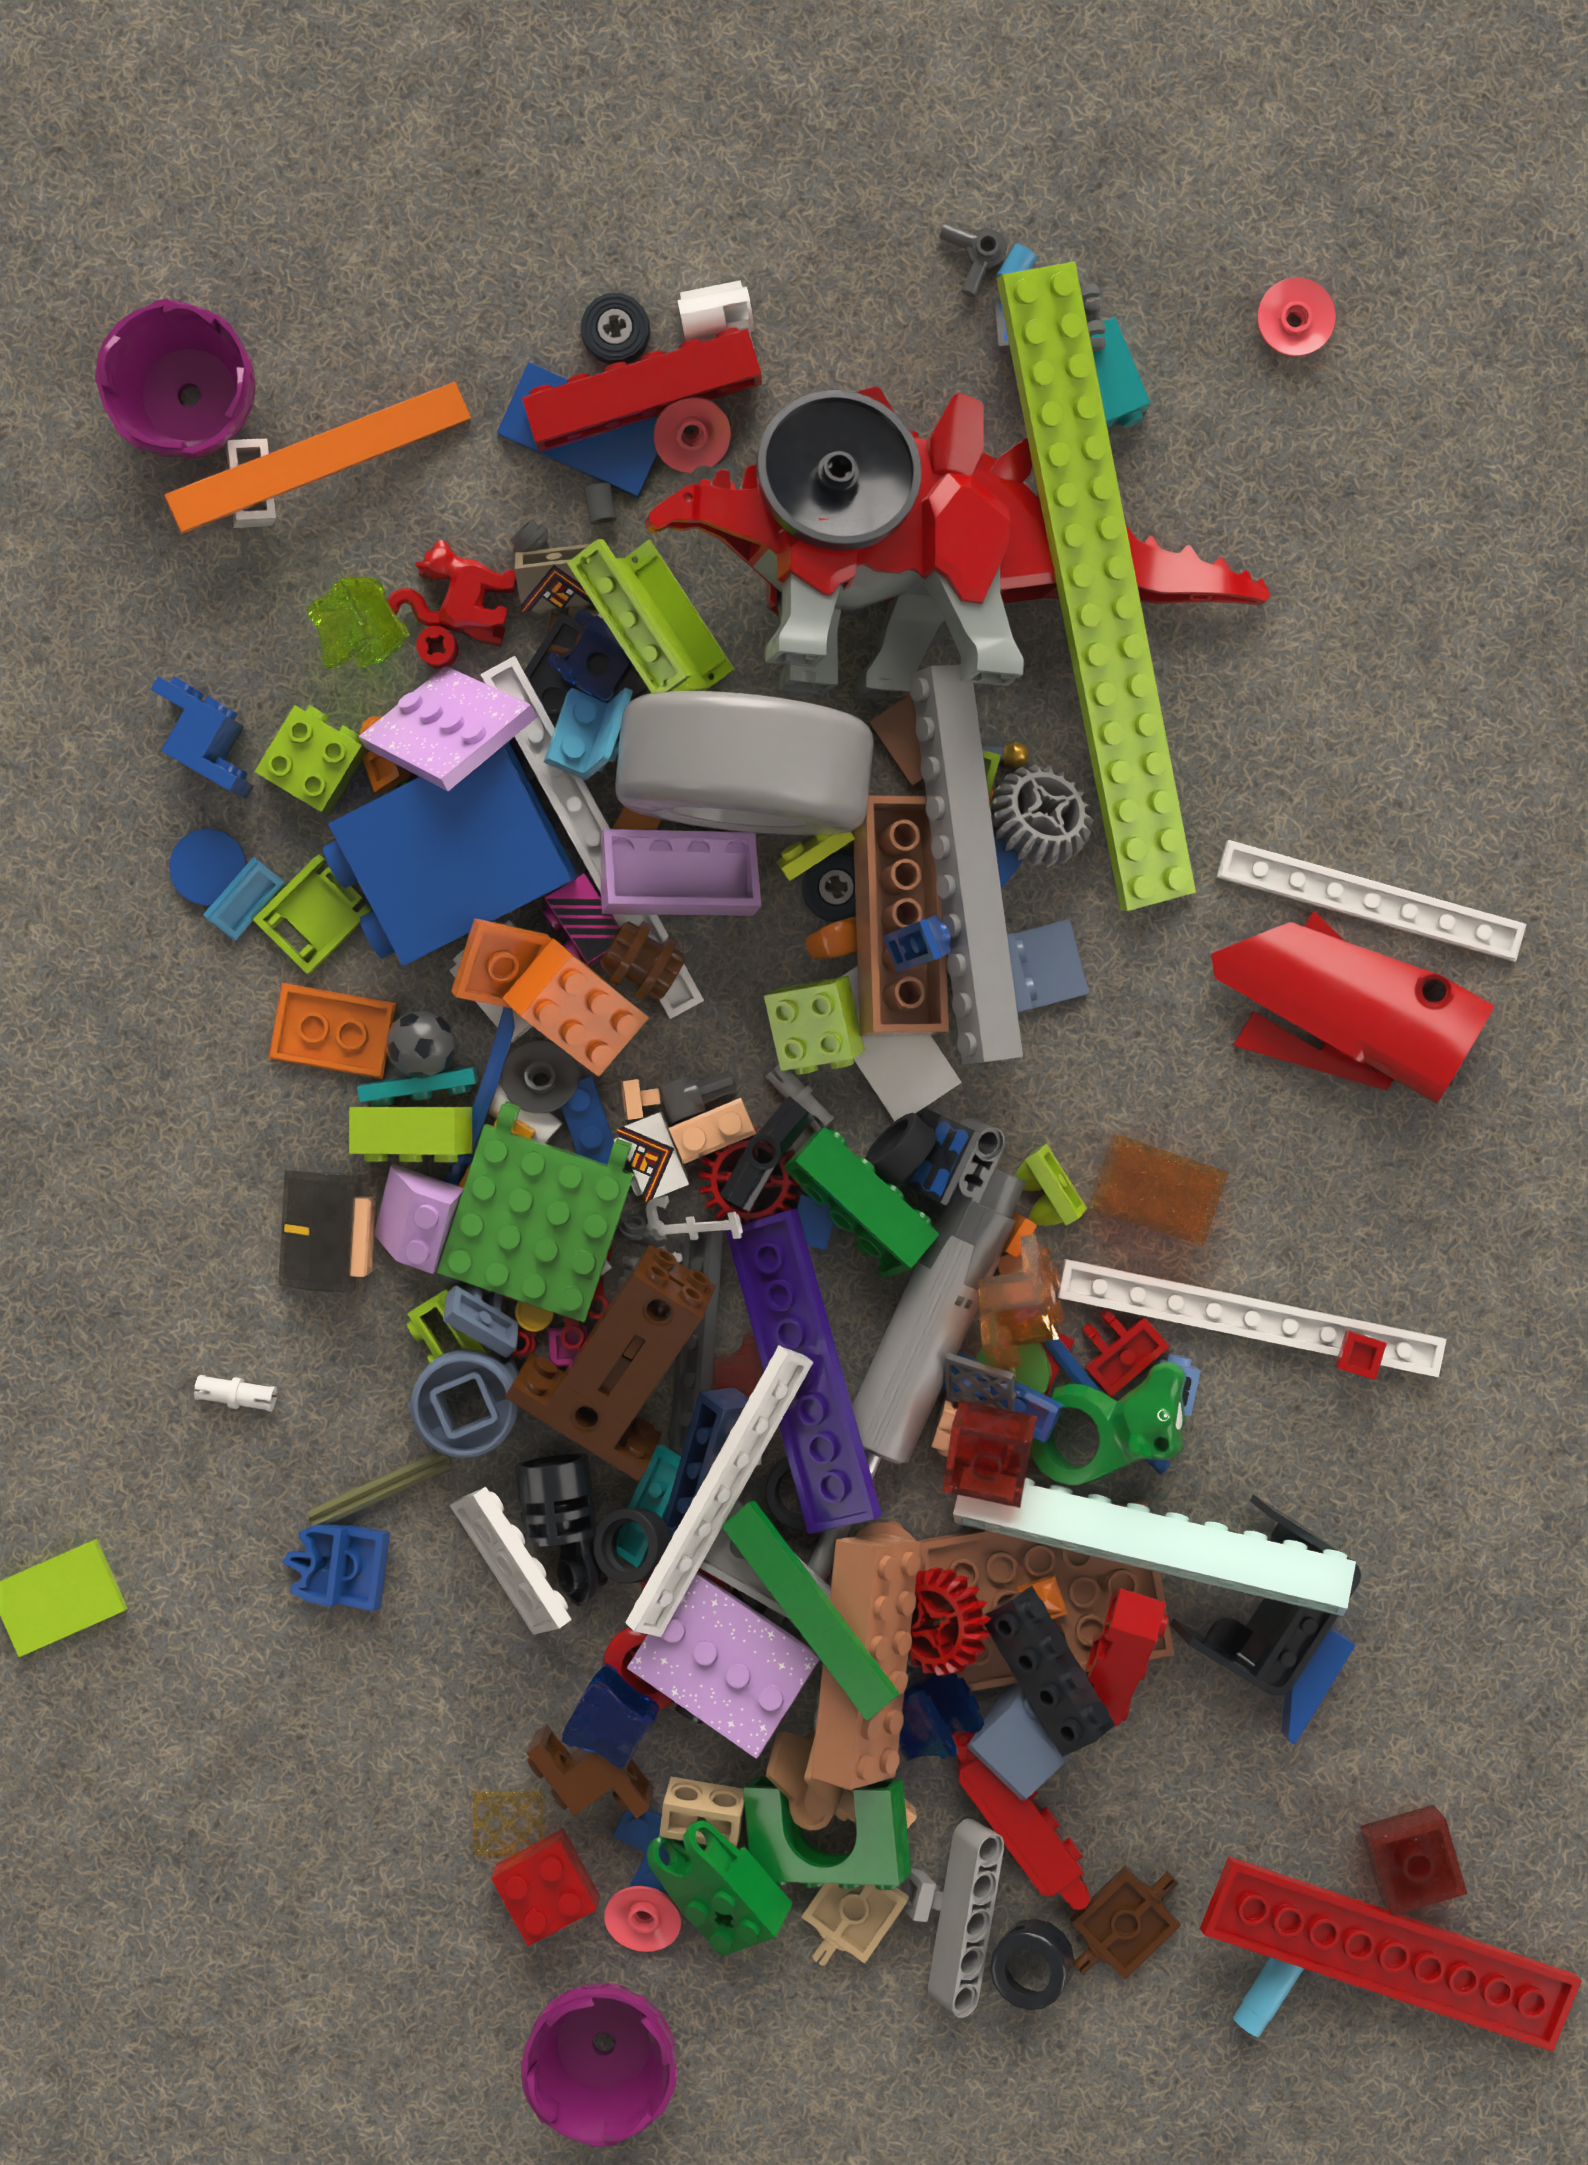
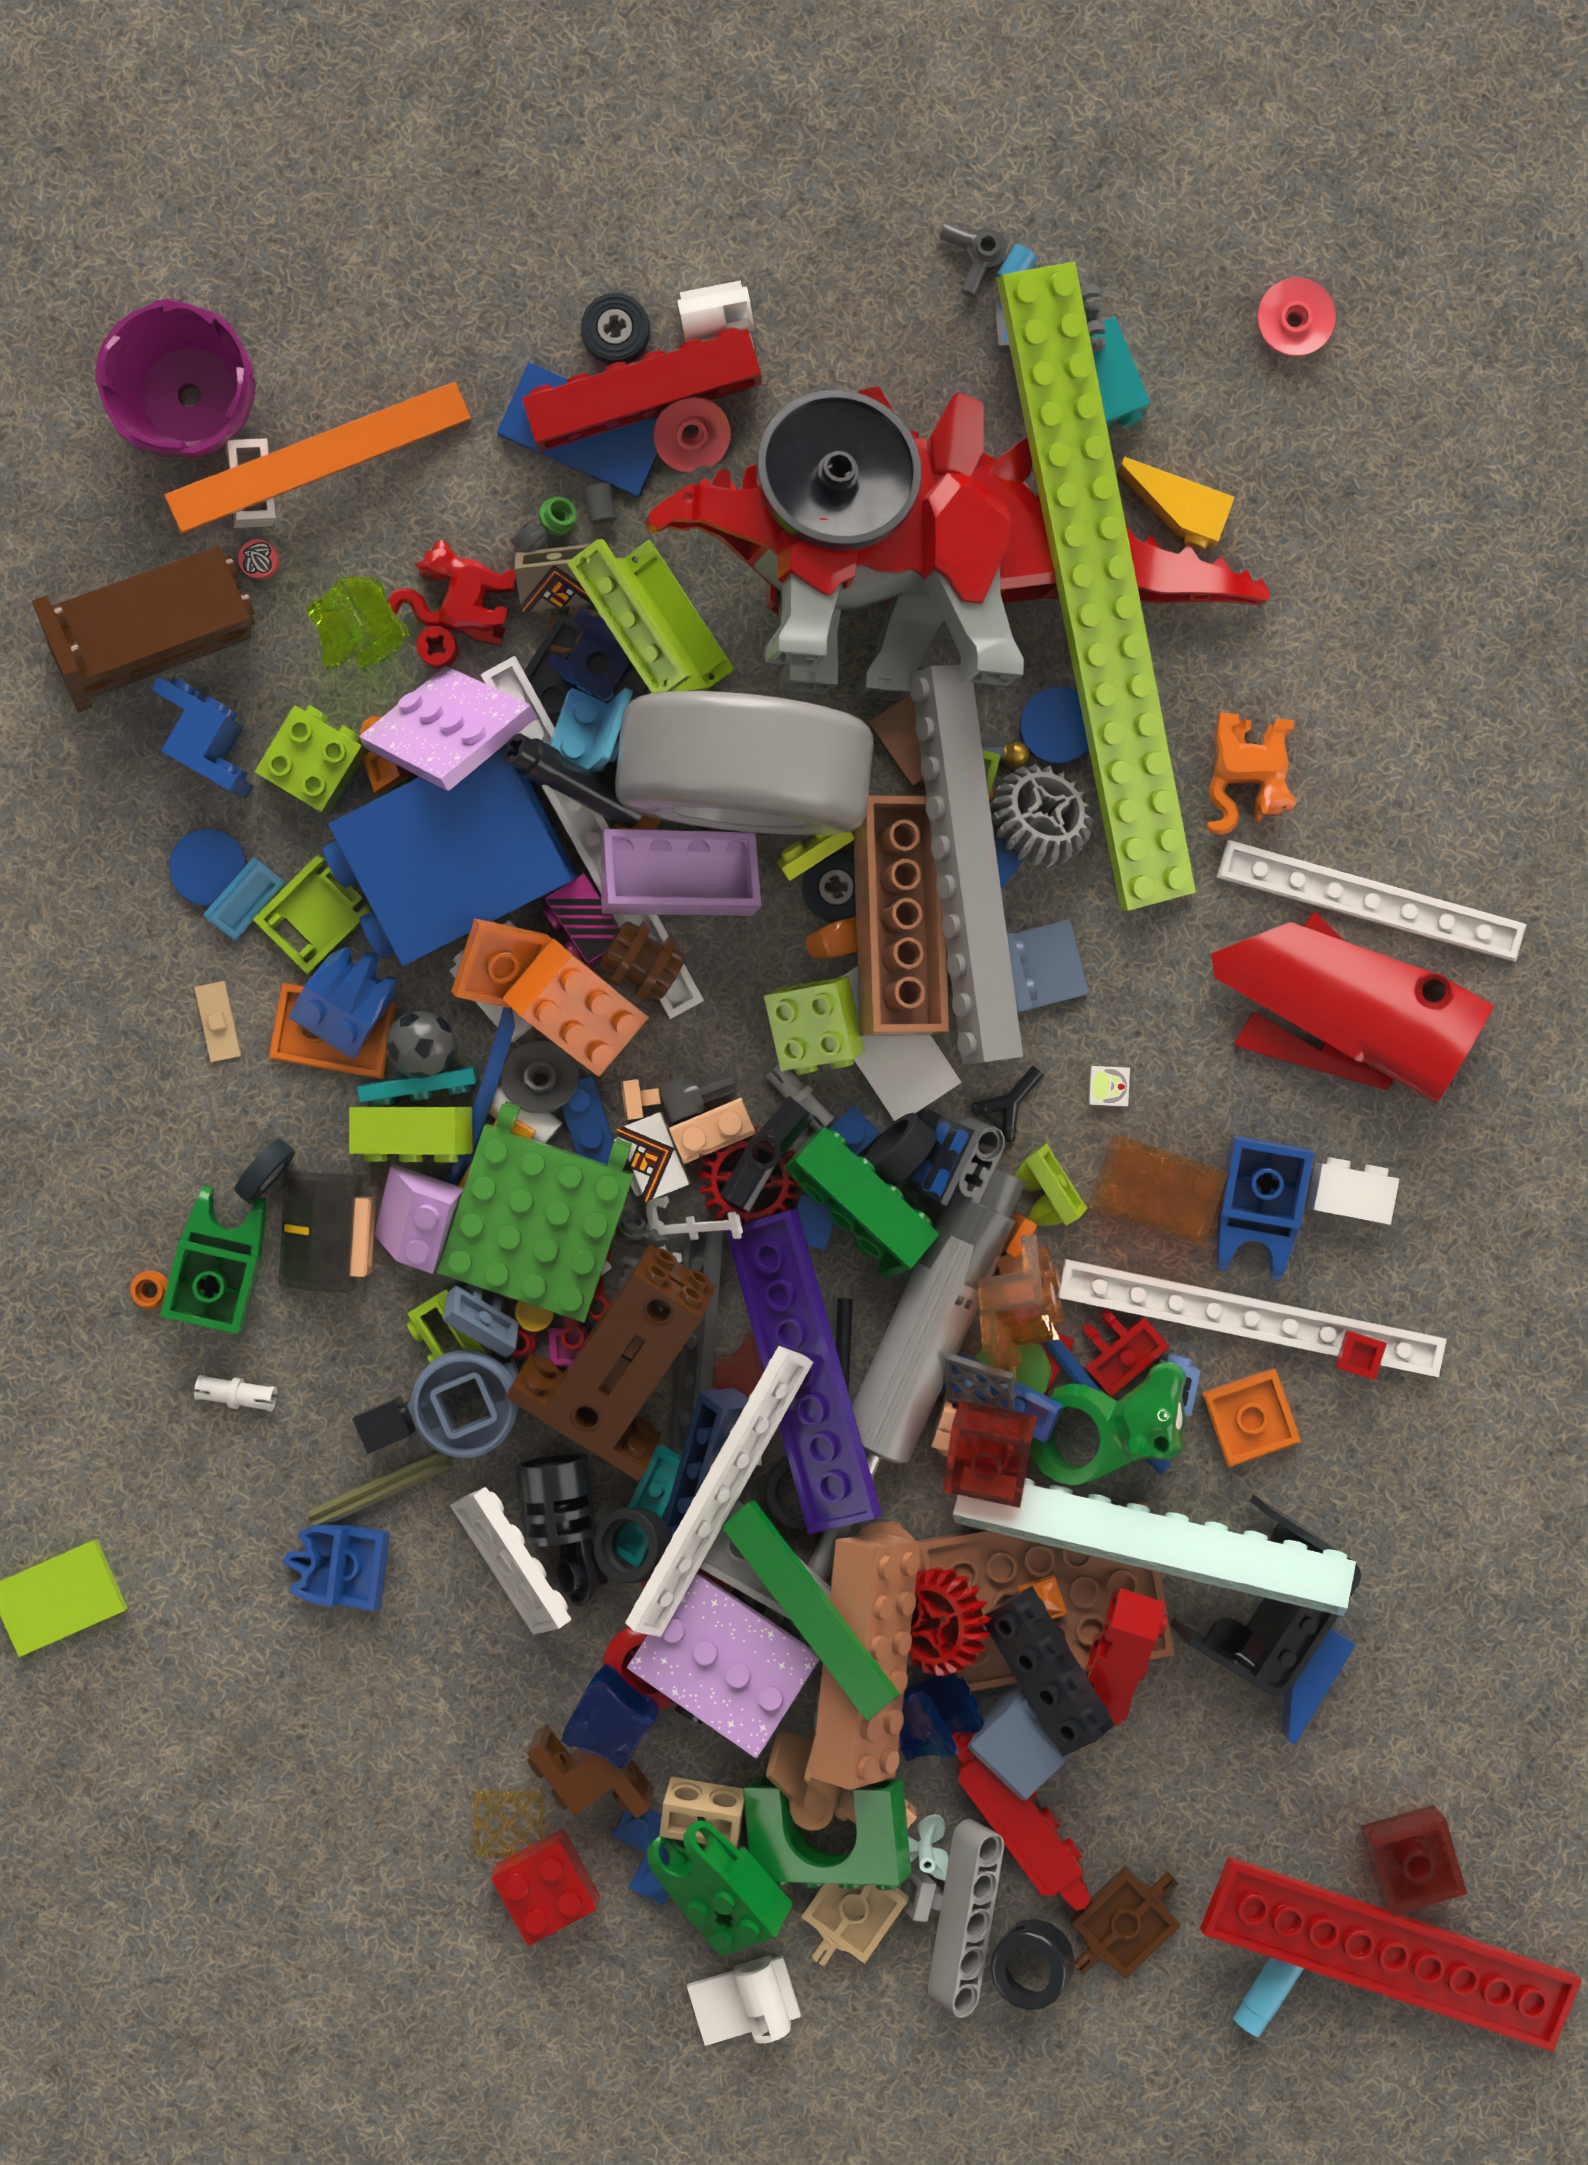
(137, 1289): none -> orange plate
(146, 624): none -> reddish brown brick
(218, 1021): none -> tan piece
(219, 1252): none -> green brick
(258, 559): none -> tile
(264, 1170): none -> black bush
(344, 1001): none -> blue plate
(384, 1424): none -> black brick
(548, 767): none -> black piece
(561, 507): none -> bright green plate
(596, 2092): magenta piece -> none
(638, 1929): coral dish -> none
(746, 2000): none -> white piece
(843, 1335): none -> black piece
(855, 1130): none -> blue plate
(918, 943): blue slope -> none
(931, 1859): none -> light aqua plant
(1008, 1103): none -> black piece
(1054, 726): none -> blue tile
(1109, 1086): none -> tile
(1183, 505): none -> yellow slope
(1251, 1417): none -> orange plate
(1252, 764): none -> orange animal
(1258, 1214): none -> blue brick
(1352, 1192): none -> white brick

